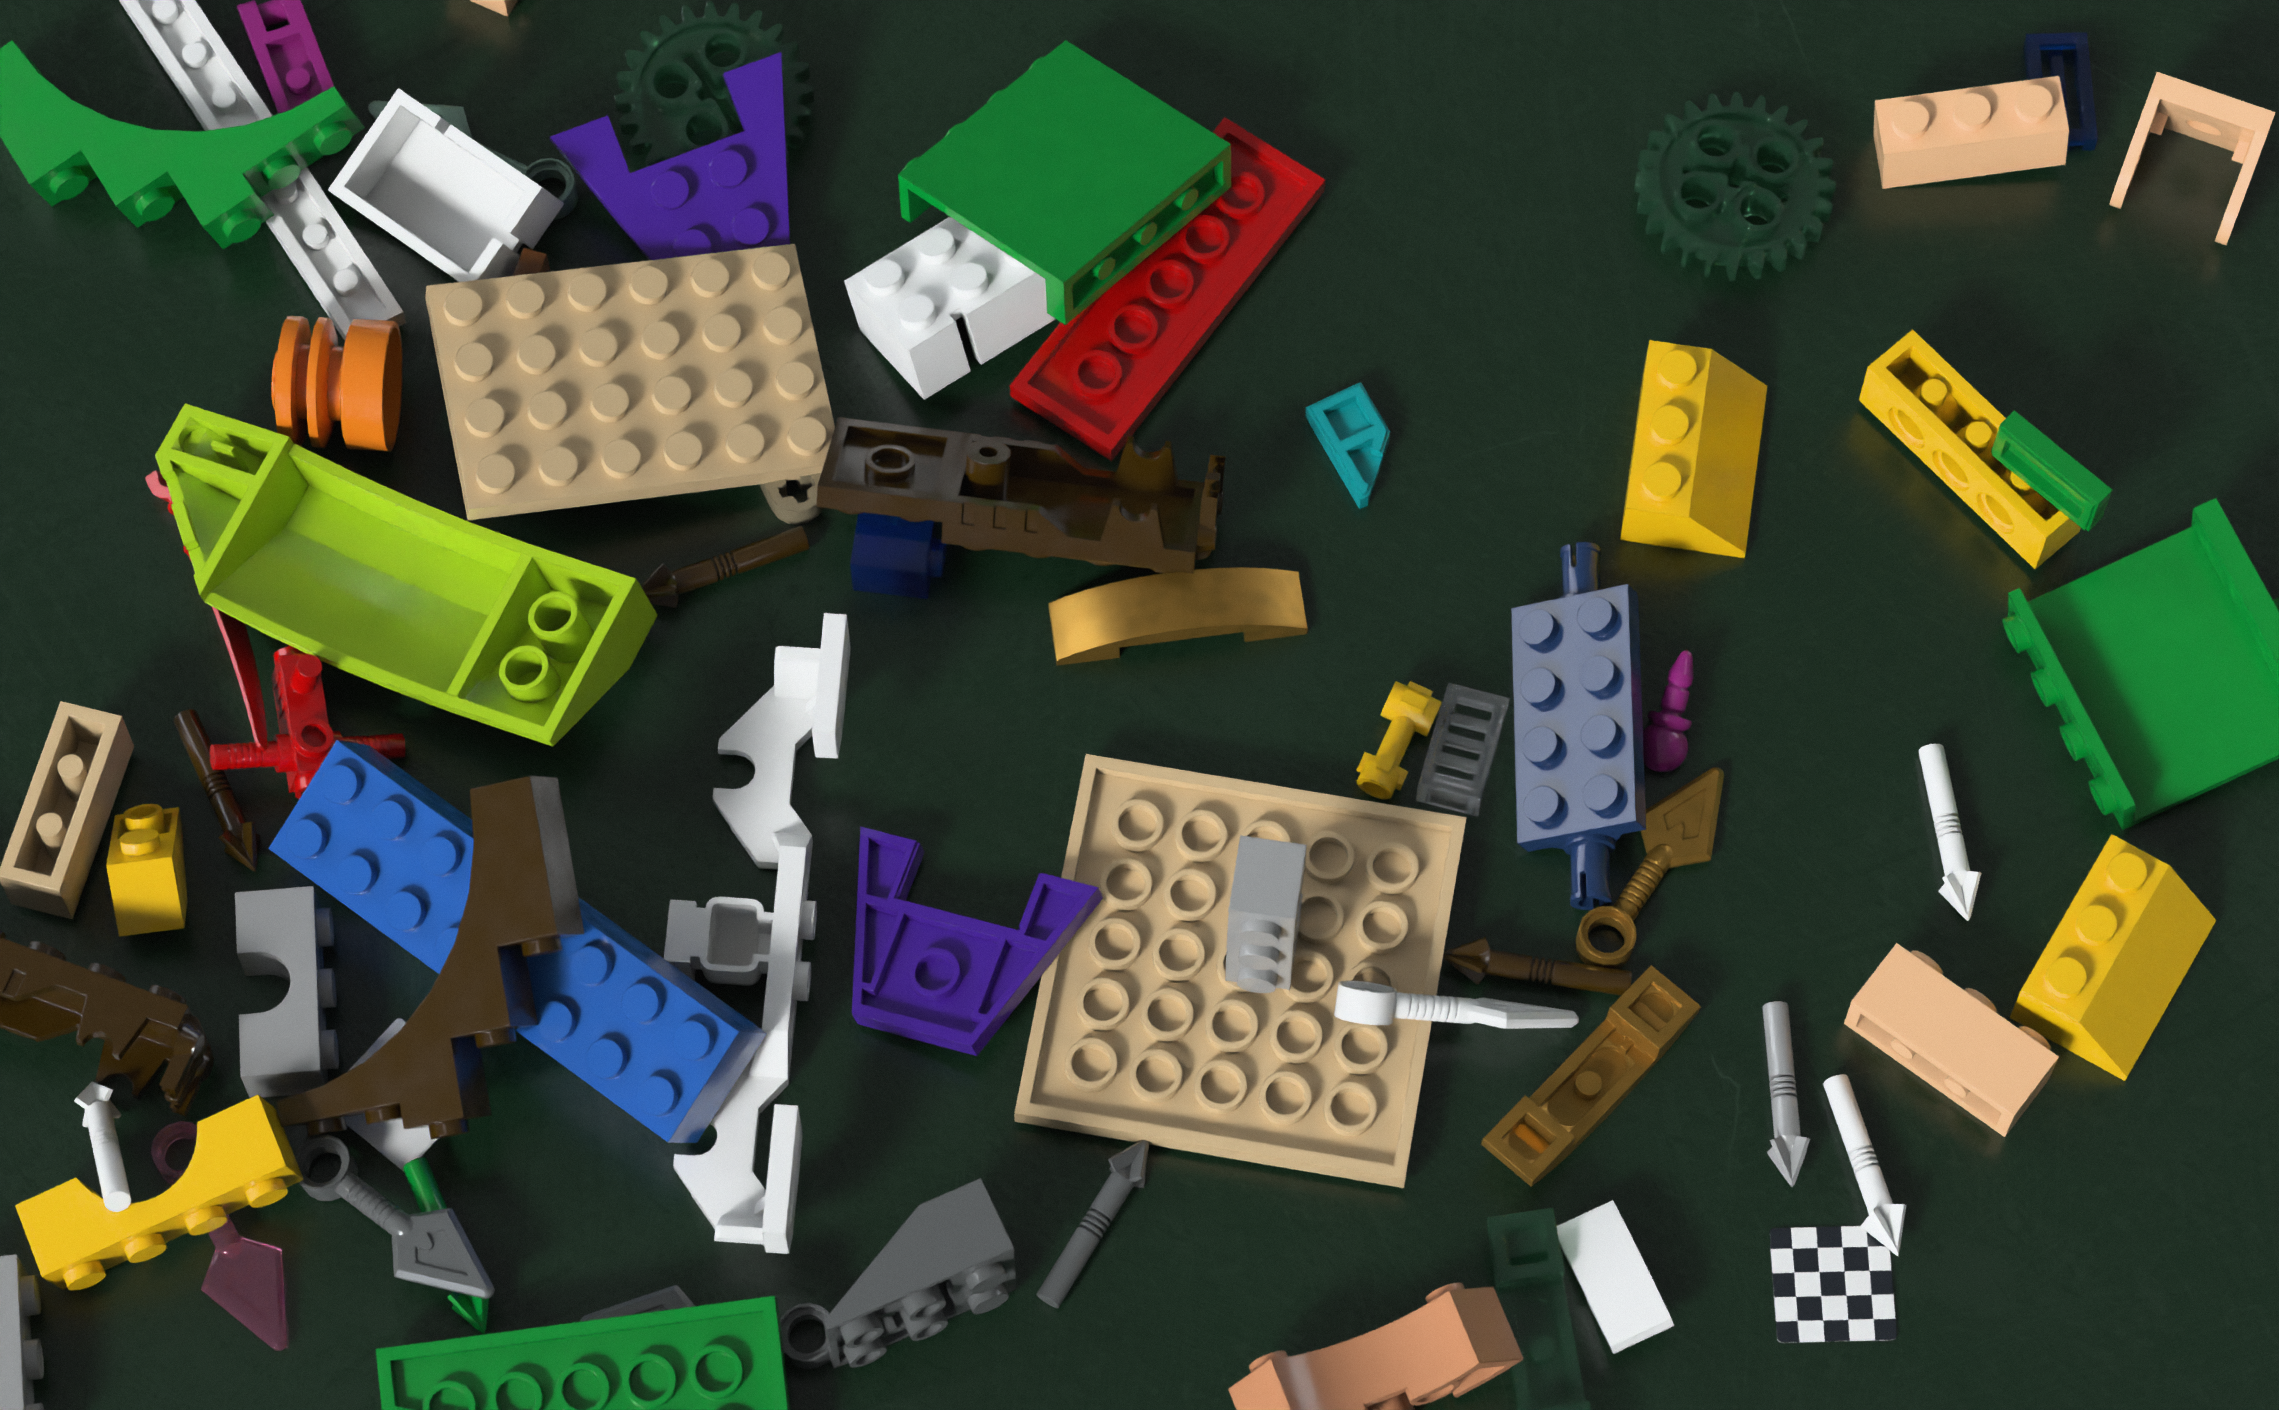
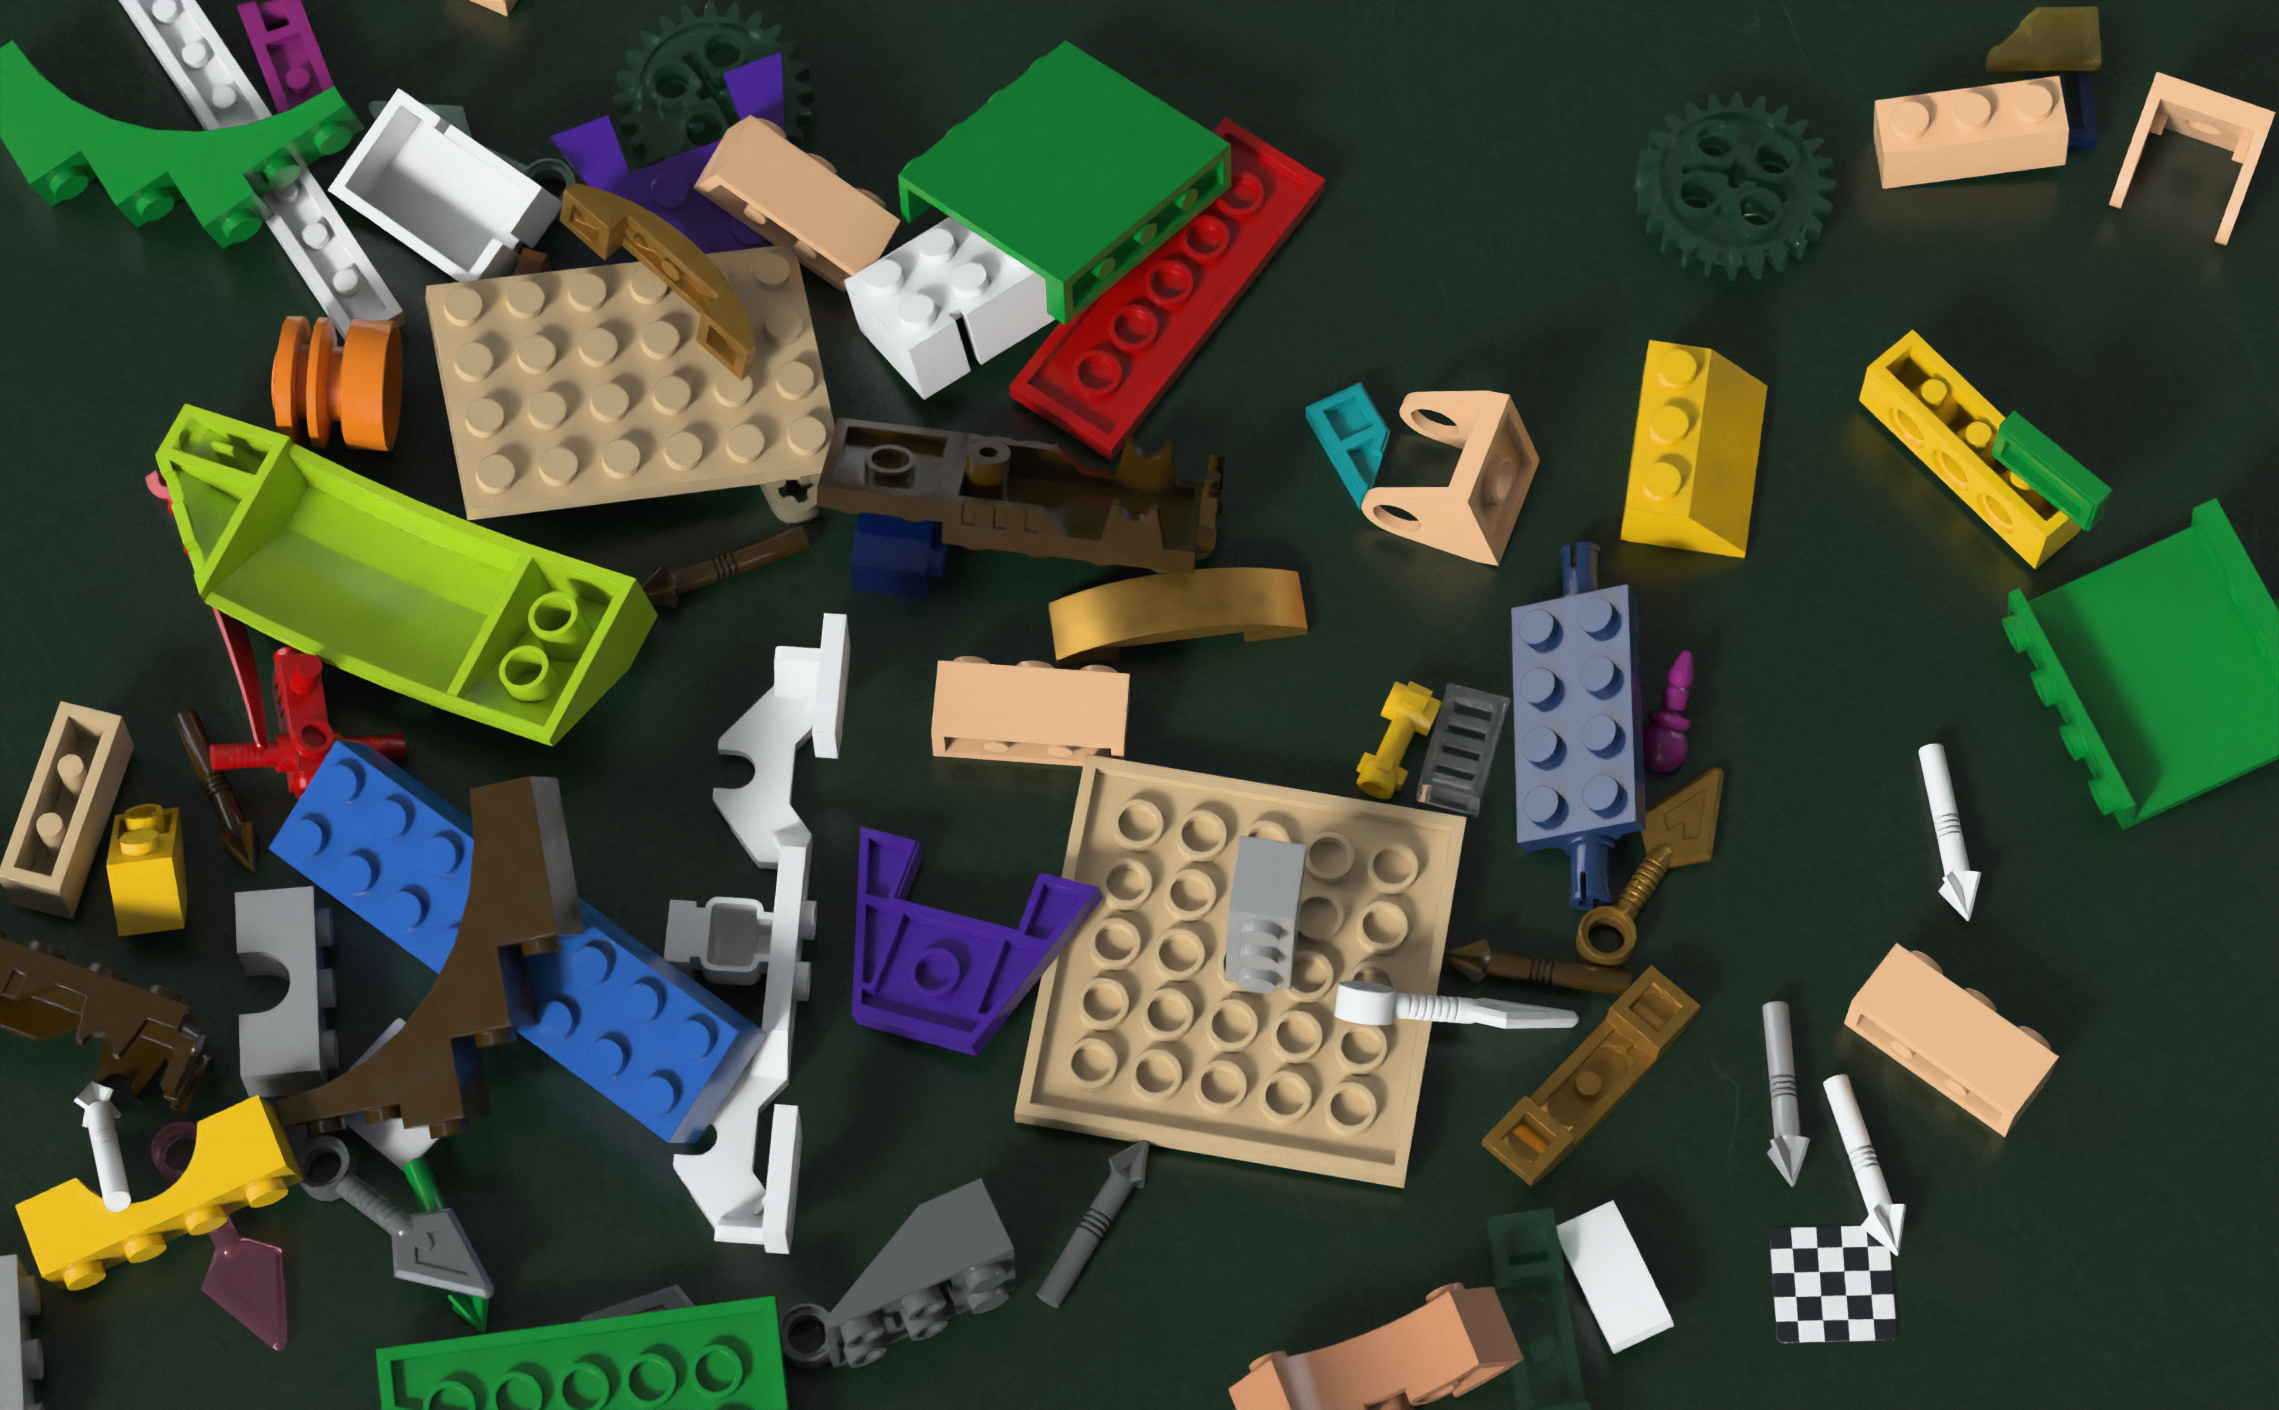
(611, 221): none -> pearl gold slope
(796, 201): none -> light nougat brick
(1029, 712): none -> light nougat brick
(1488, 484): none -> light nougat hose
(2051, 42): none -> clear yellow tile
(2115, 959): yellow slope -> none

